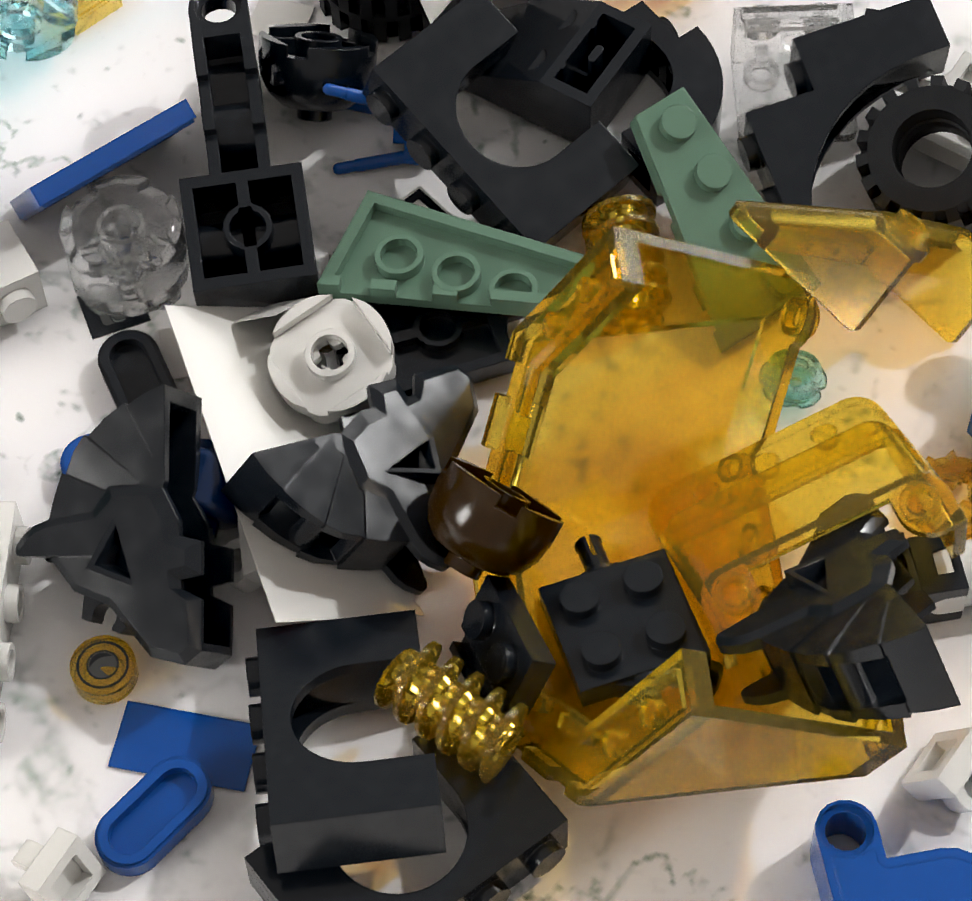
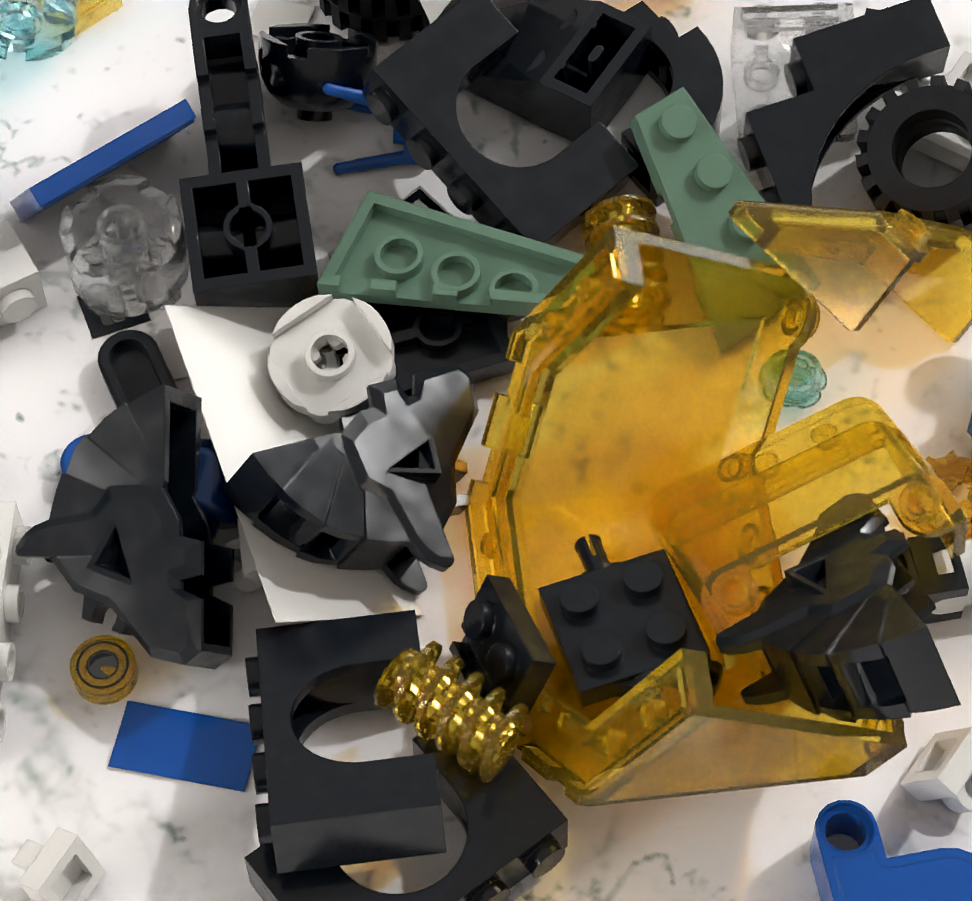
(154, 816): blue tile -> none
(270, 310): white sticker -> none
(488, 522): dark brown cylinder -> none

